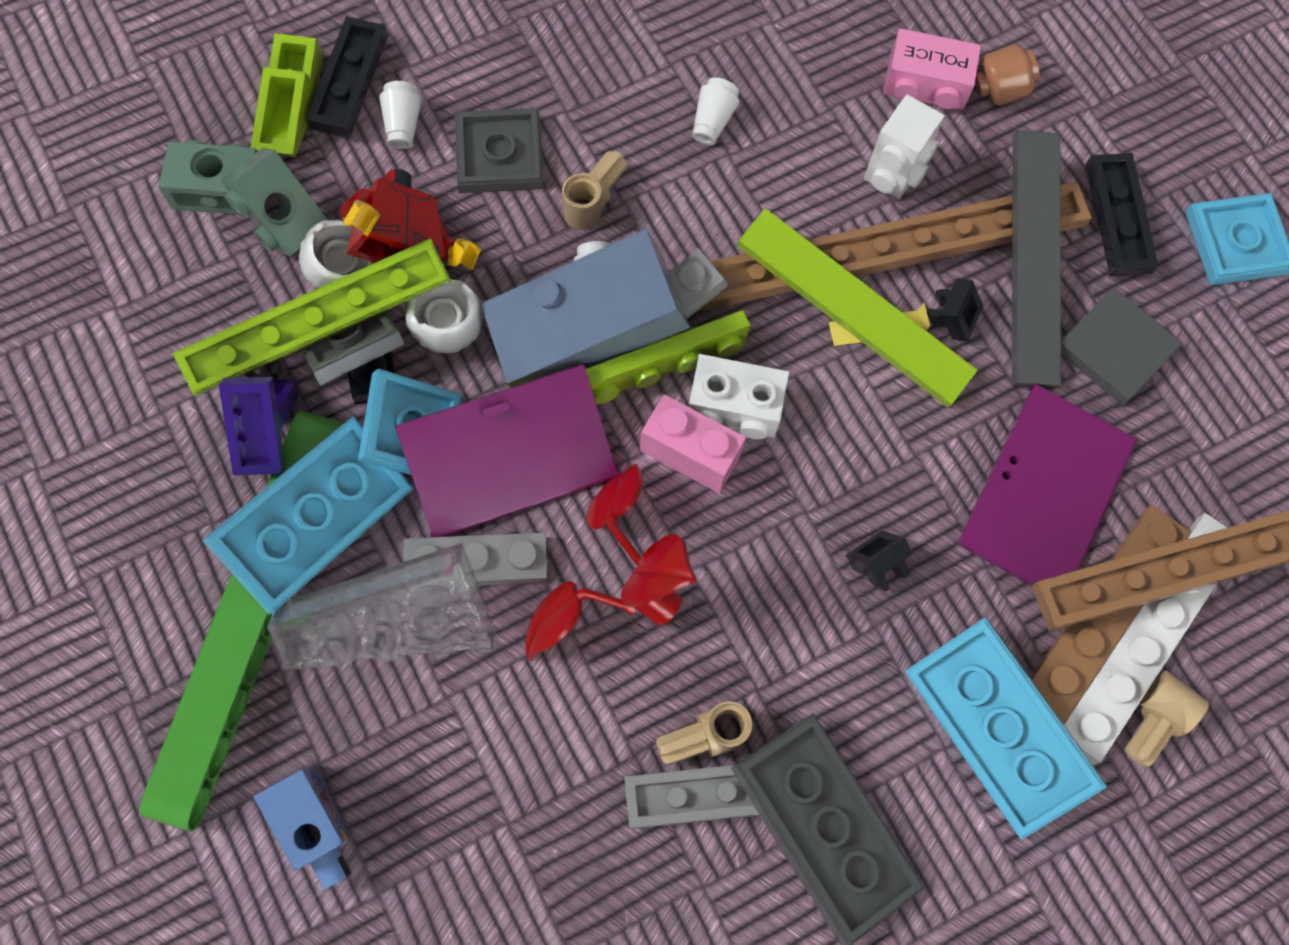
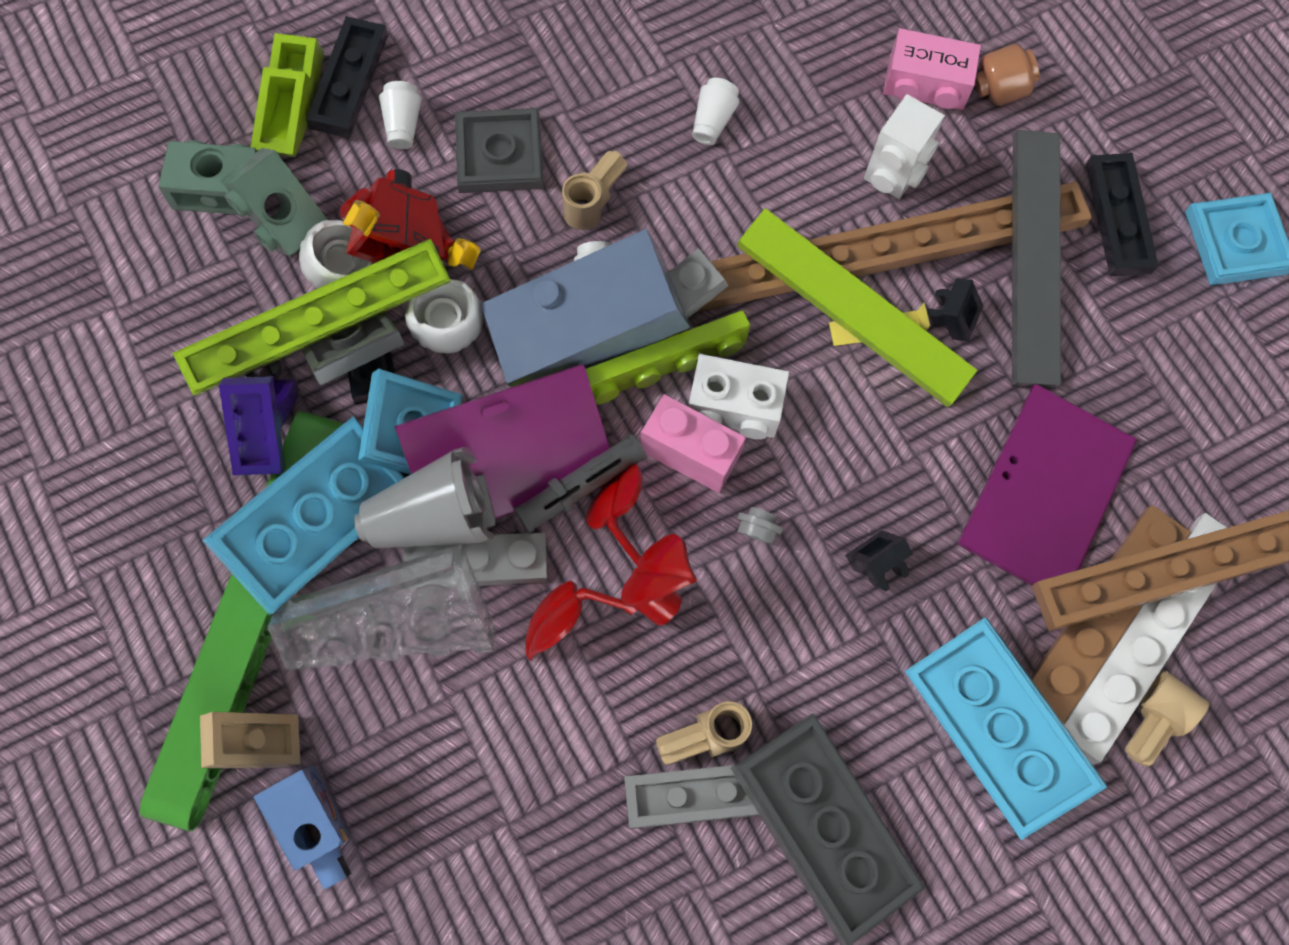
(249, 740): none -> tan plate
(430, 507): none -> light grey cone
(581, 482): none -> dark grey pin
(759, 525): none -> light grey plate
(1118, 346): dark grey tile -> none

